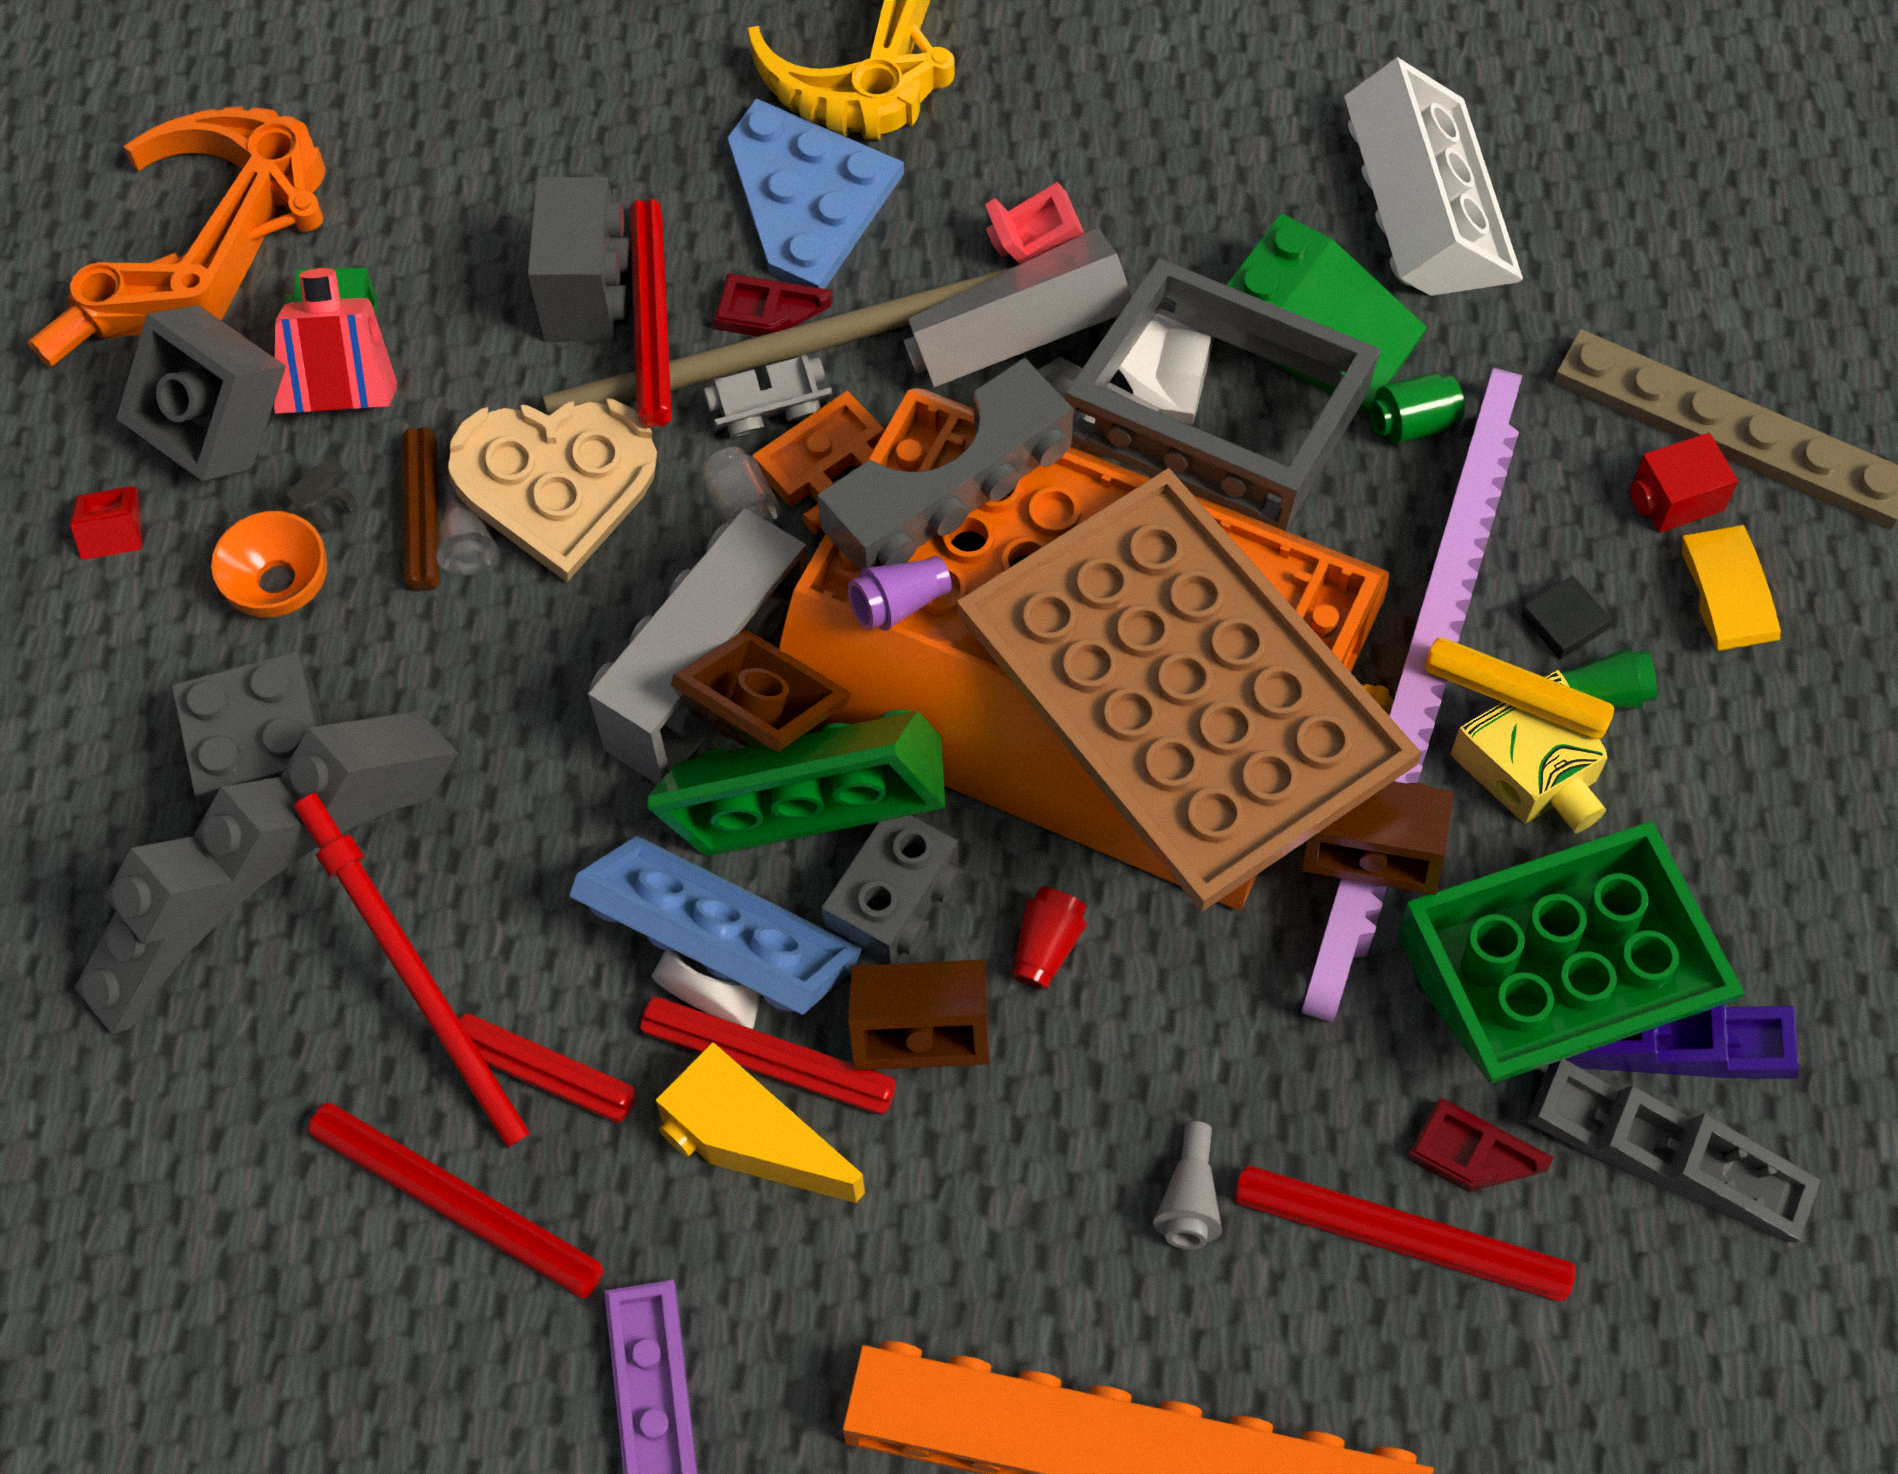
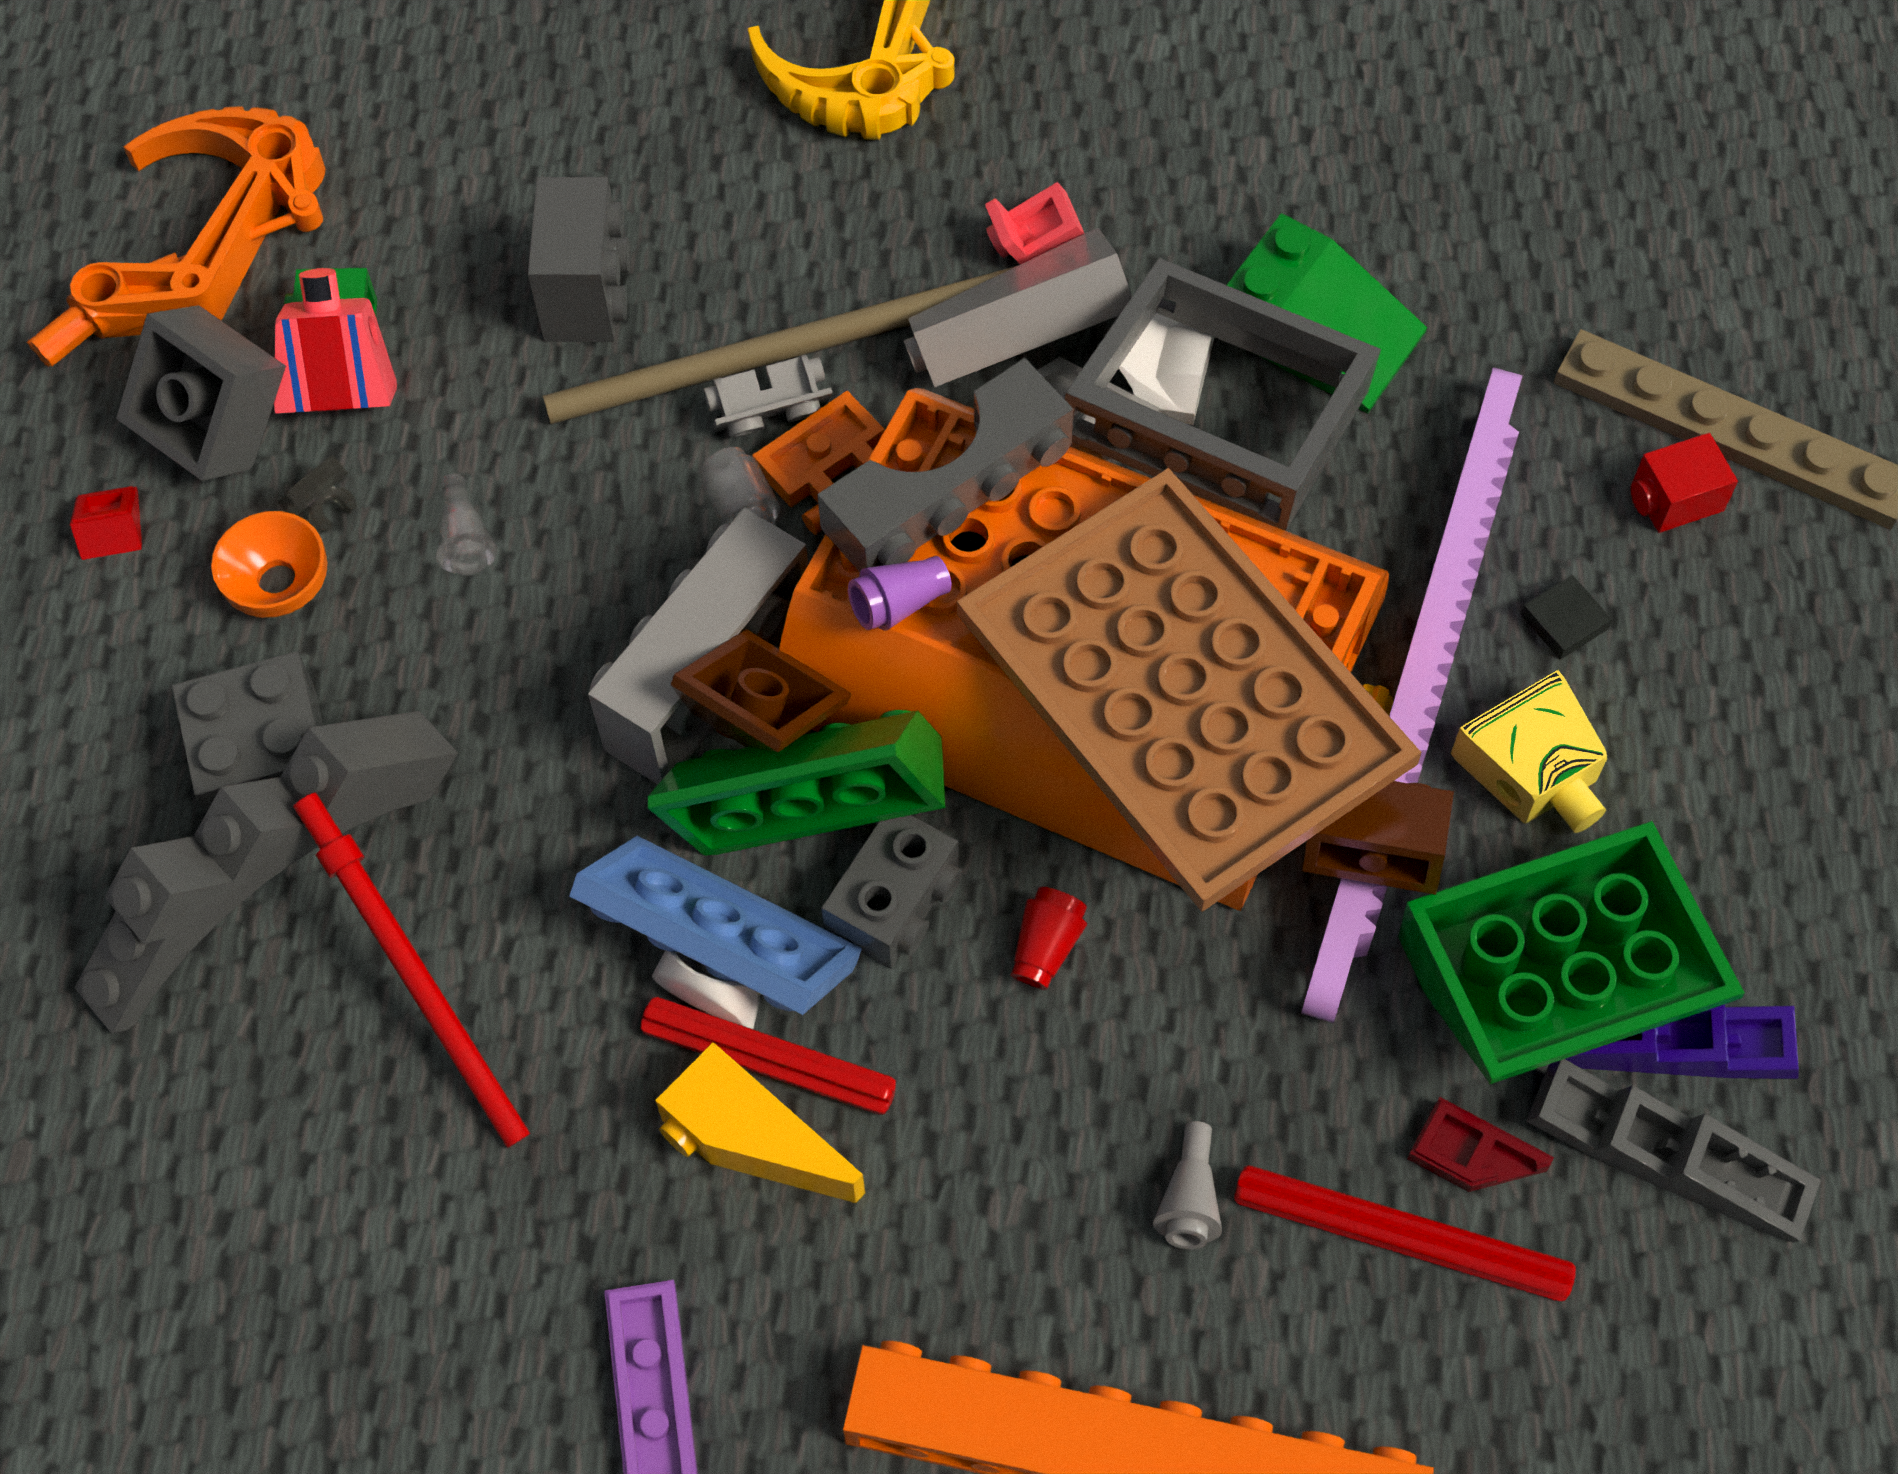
(420, 509): reddish brown axle -> none
(456, 1200): red axle -> none
(550, 1070): red axle -> none
(555, 478): tan plate -> none
(650, 314): red axle -> none
(766, 306): dark red tile -> none
(807, 191): medium blue plate -> none
(932, 1008): reddish brown brick -> none
(1417, 408): green brick -> none
(1429, 183): white slope -> none
(1519, 688): yellow axle -> none
(1620, 678): green cone -> none
(1731, 588): yellow slope -> none

